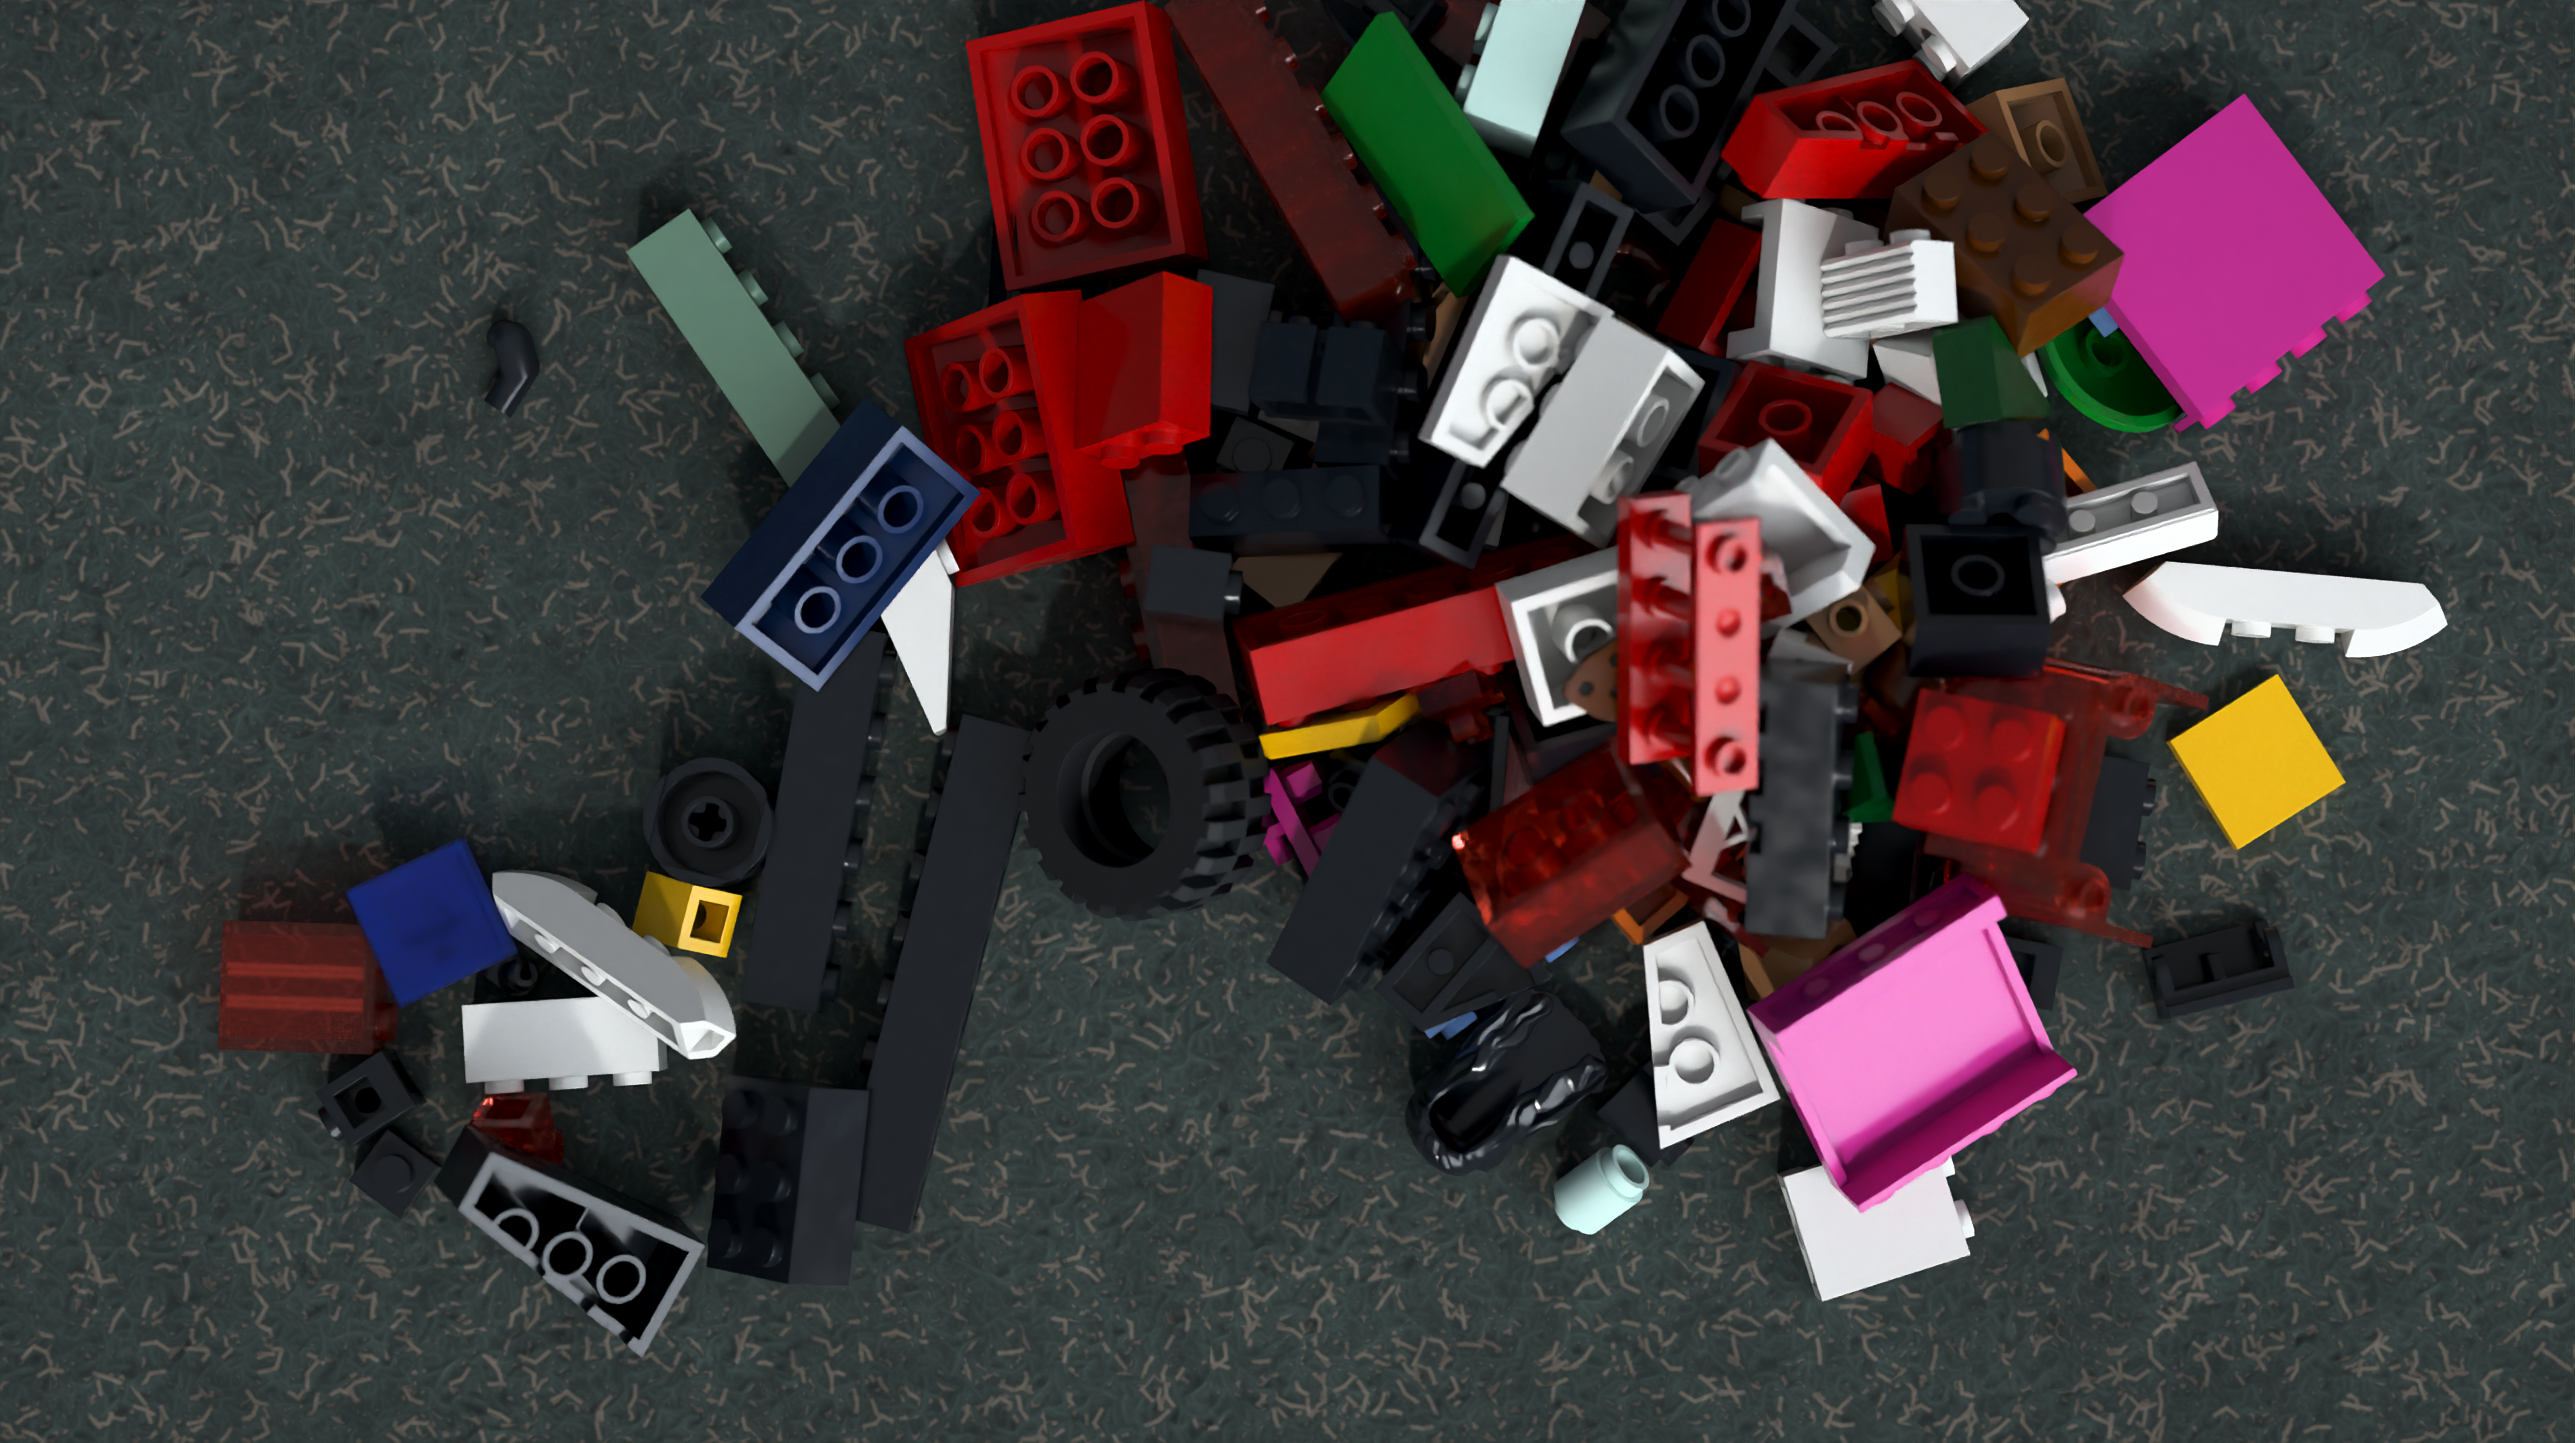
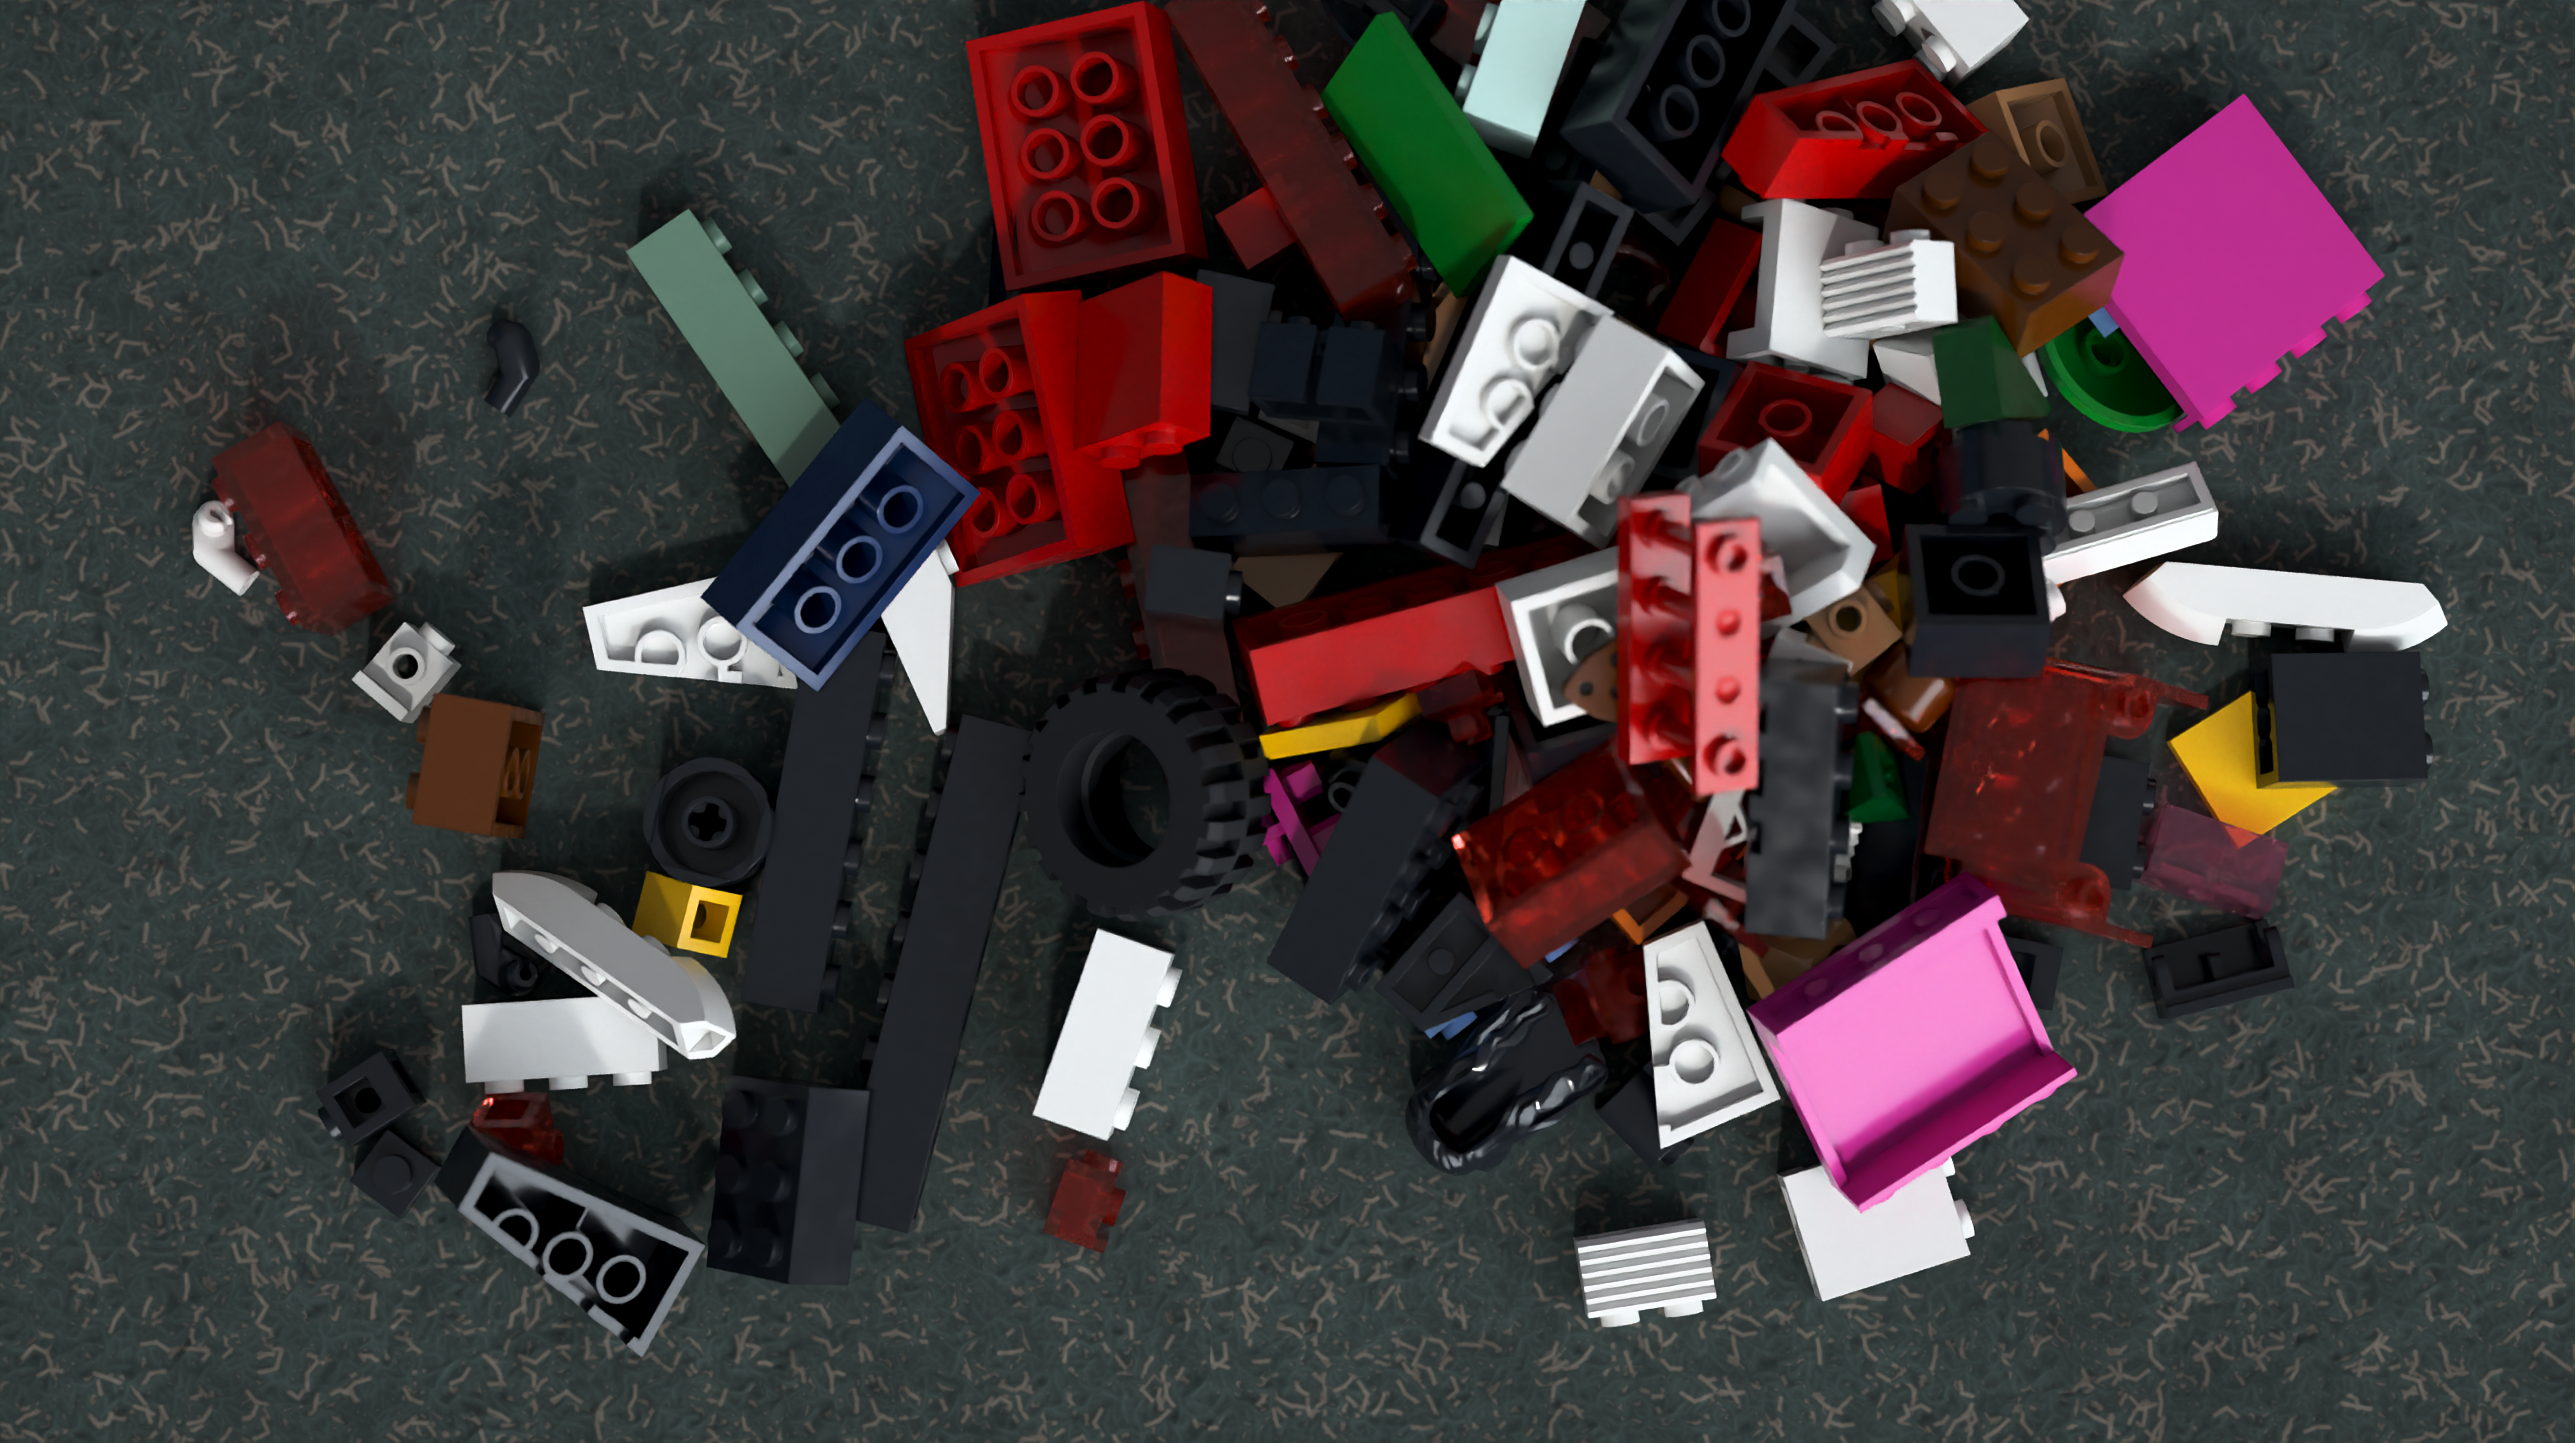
(215, 547): none -> white arm
(301, 530): none -> clear red brick
(301, 989): clear red brick -> none
(407, 696): none -> white brick
(430, 922): clear blue tile -> none
(475, 766): none -> reddish brown brick
(678, 636): none -> white wing
(1086, 1200): none -> clear red brick
(1107, 1035): none -> white brick
(1255, 232): none -> red brick
(1600, 1189): light aqua brick -> none
(1605, 998): none -> clear red brick
(1644, 1271): none -> white brick
(1979, 770): red brick -> none
(2213, 863): none -> clear pink hinge
(2339, 720): none -> black brick

